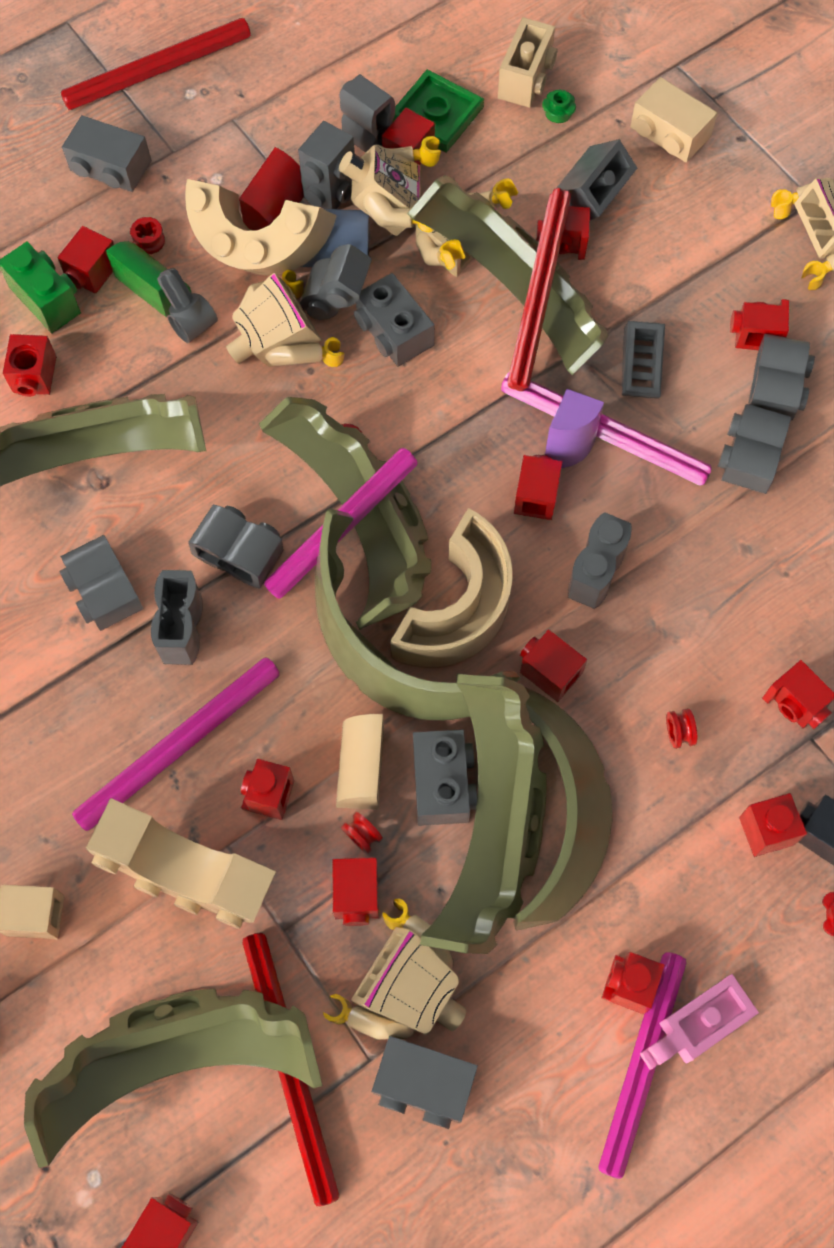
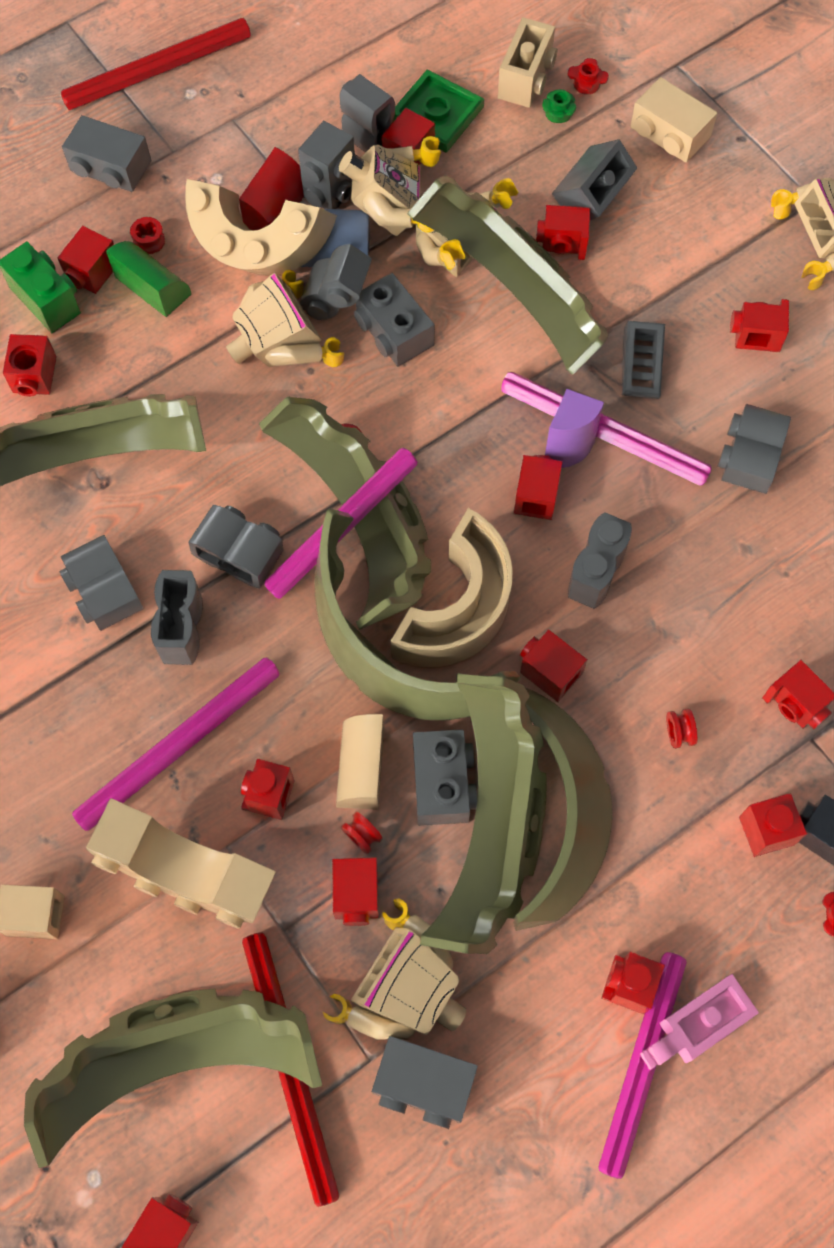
(189, 311): dark grey axle -> none
(539, 290): red axle -> none
(587, 76): none -> red plate
(781, 374): dark grey brick -> none

